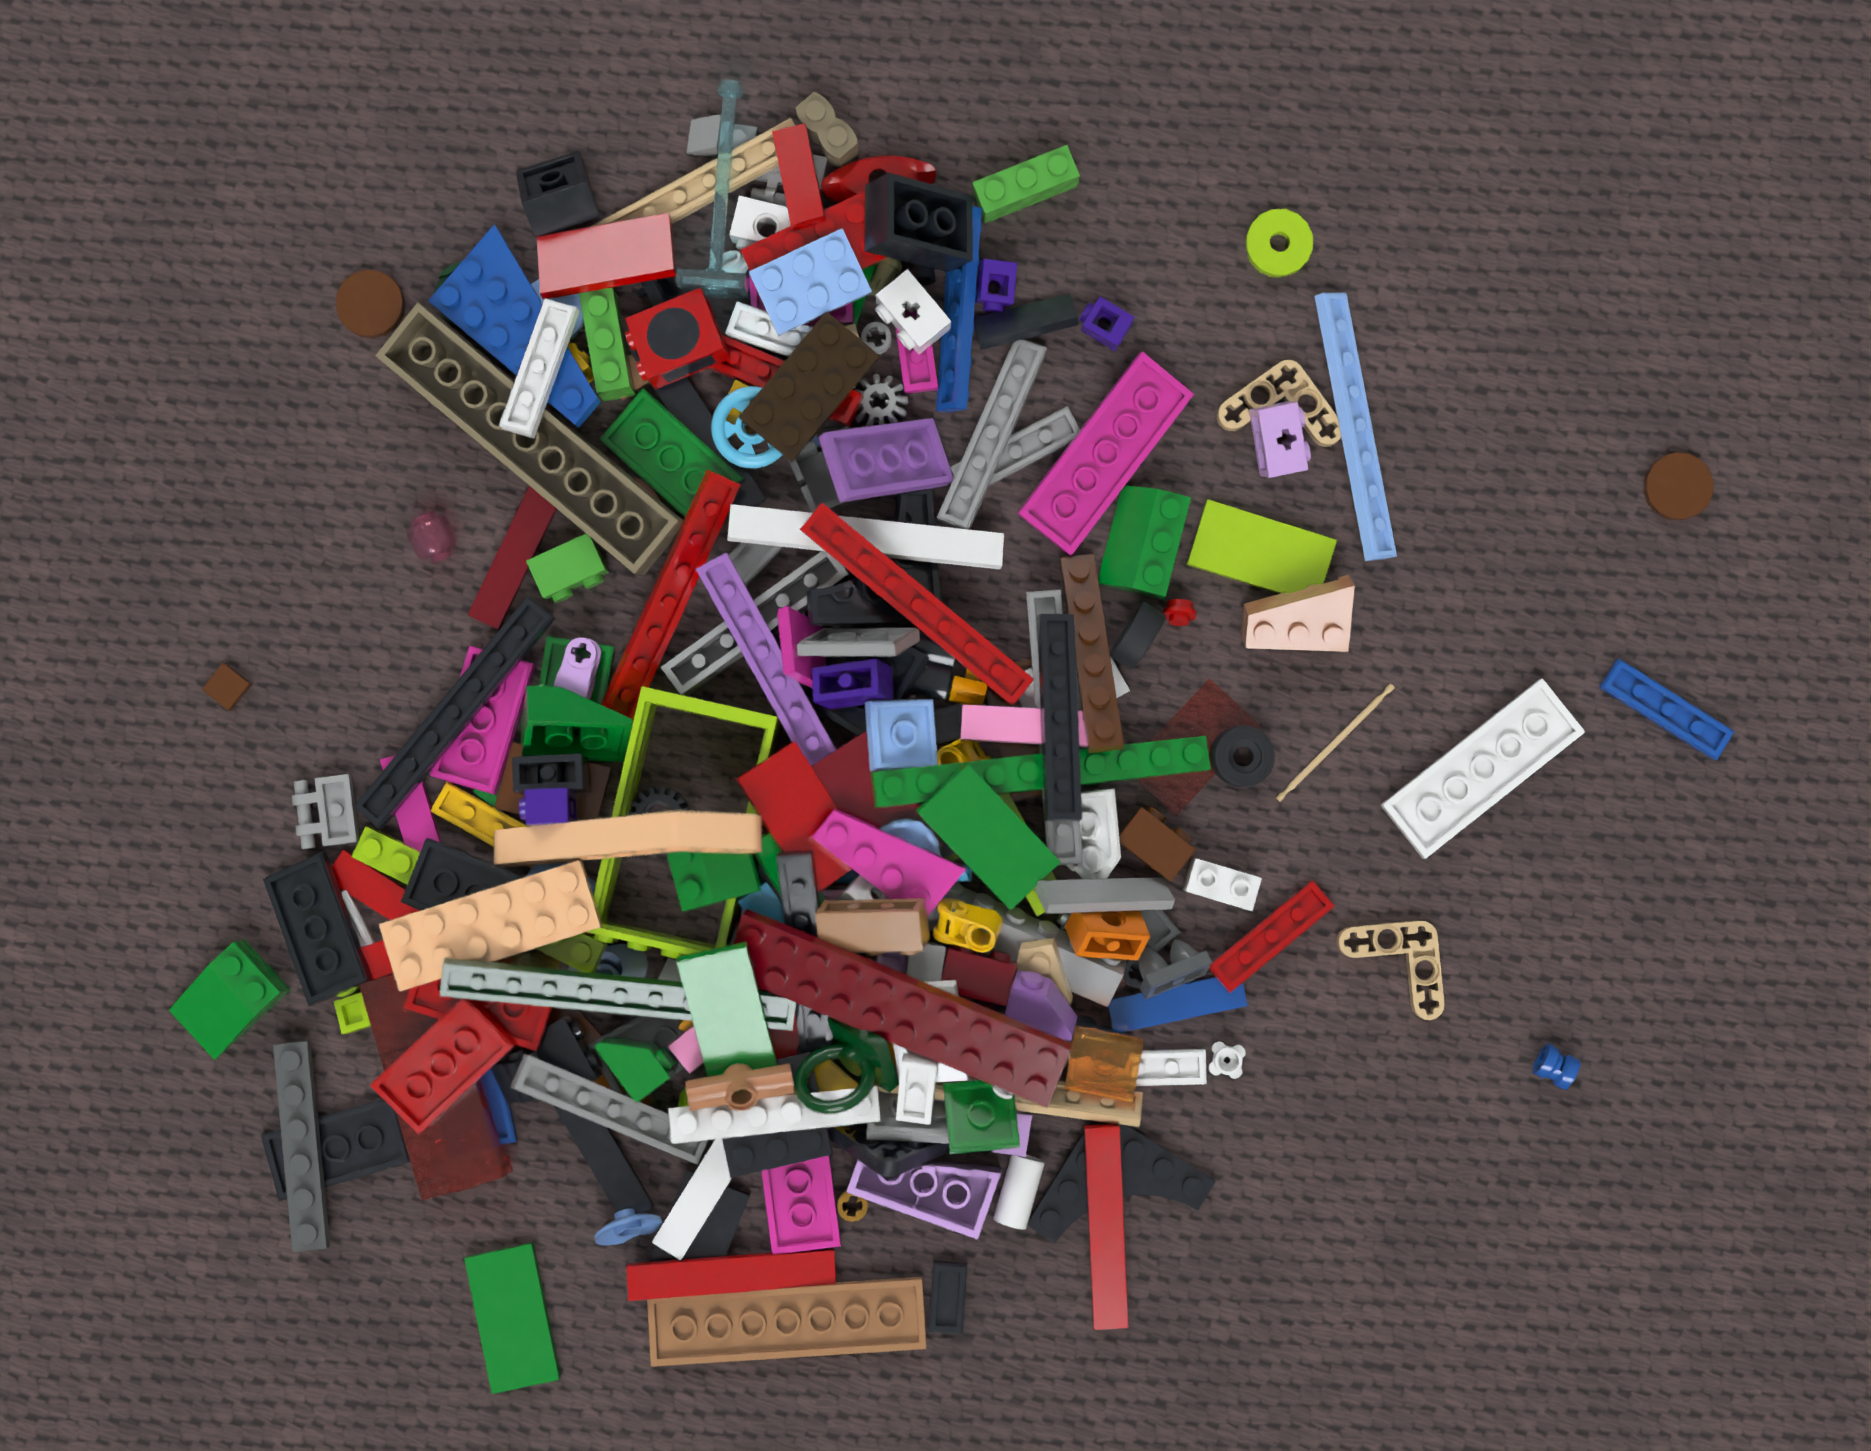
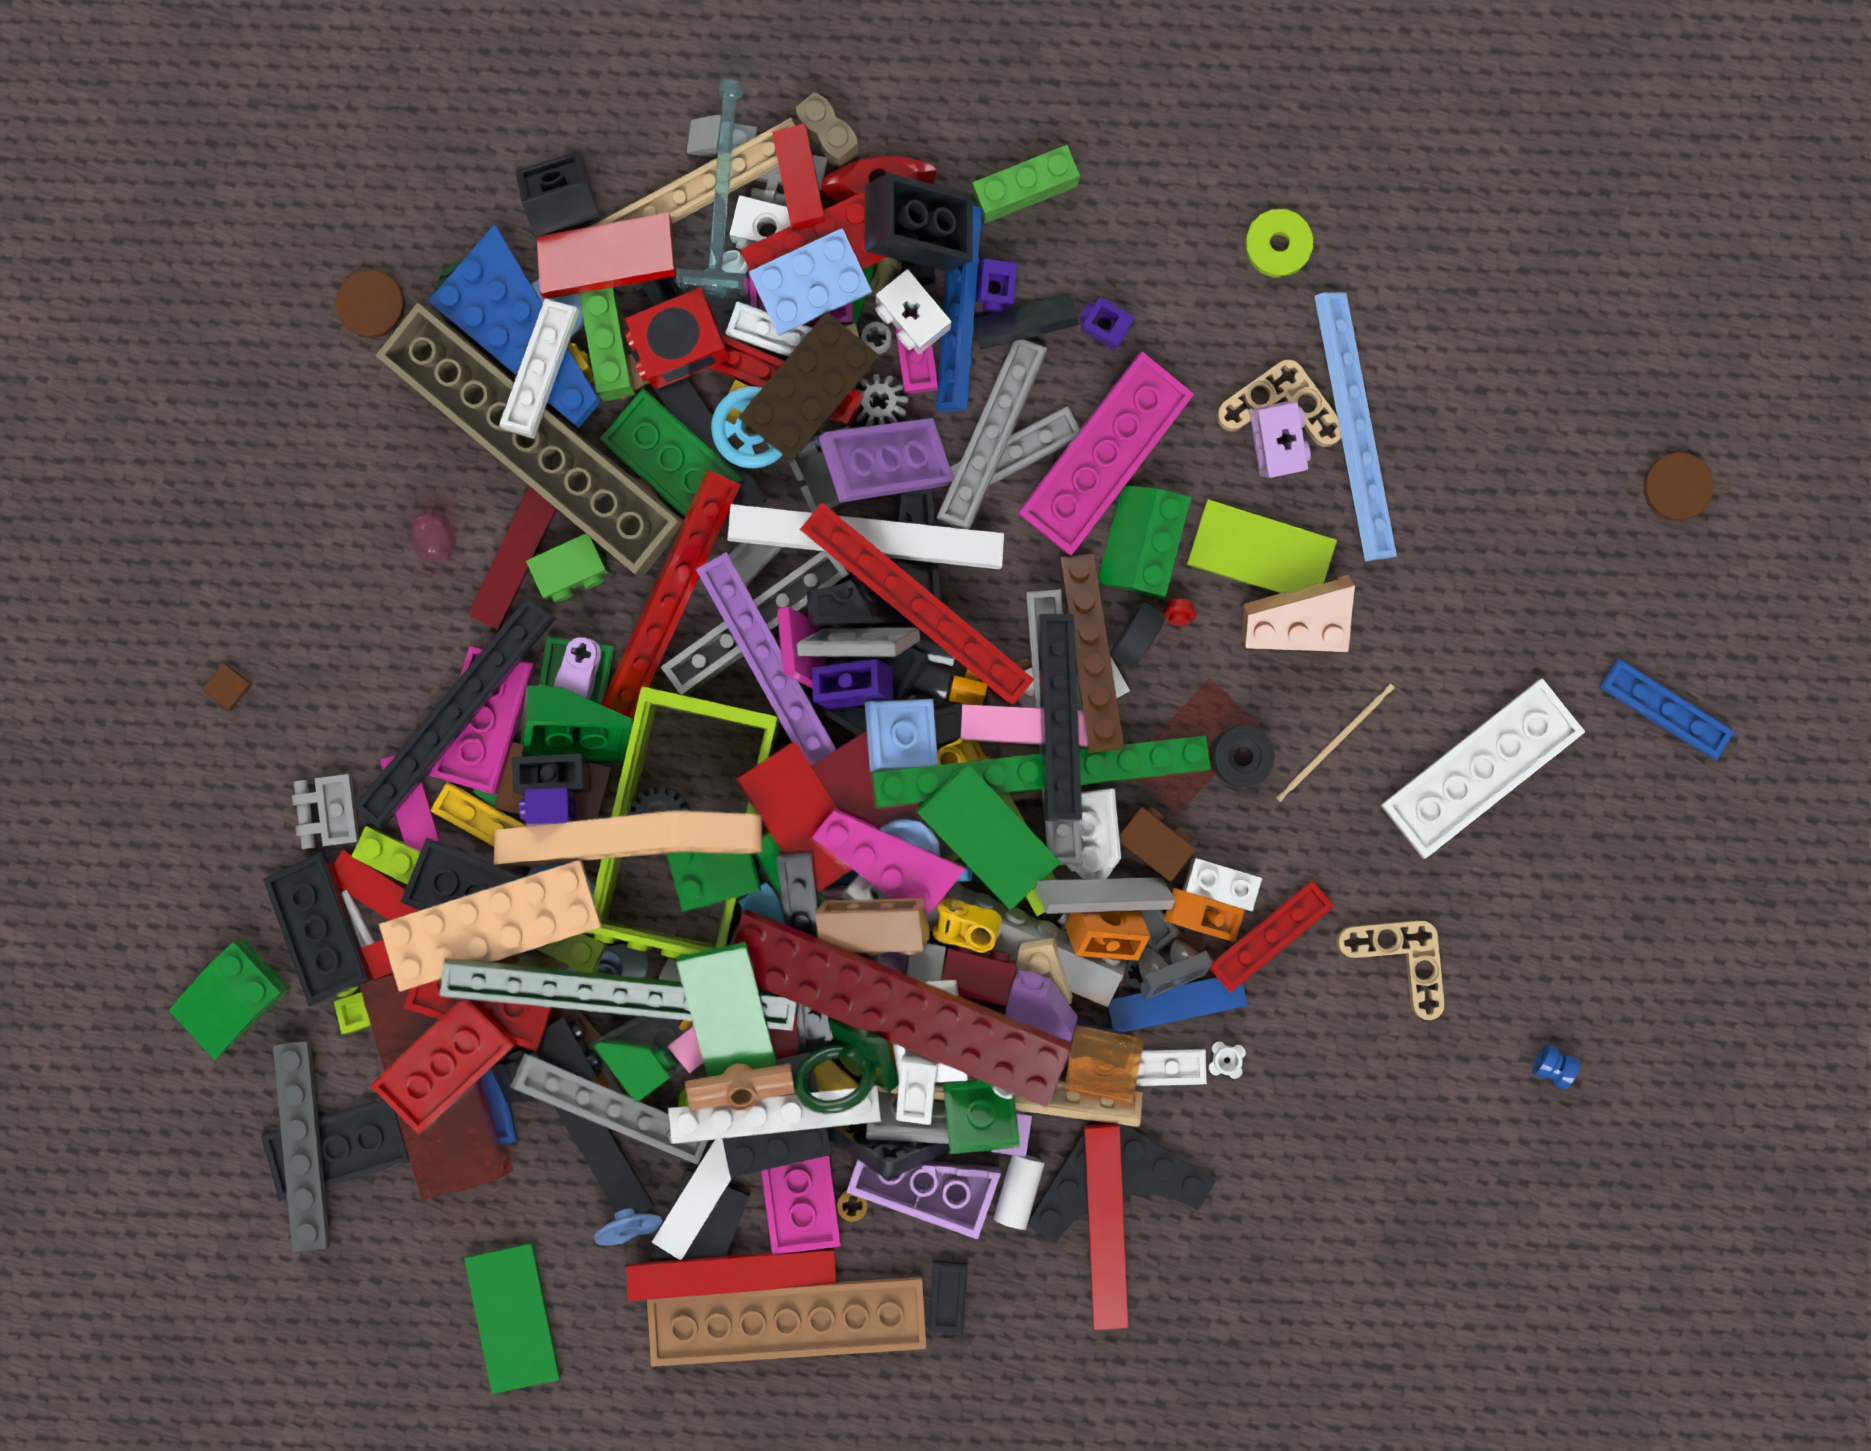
(1205, 915): none -> orange slope

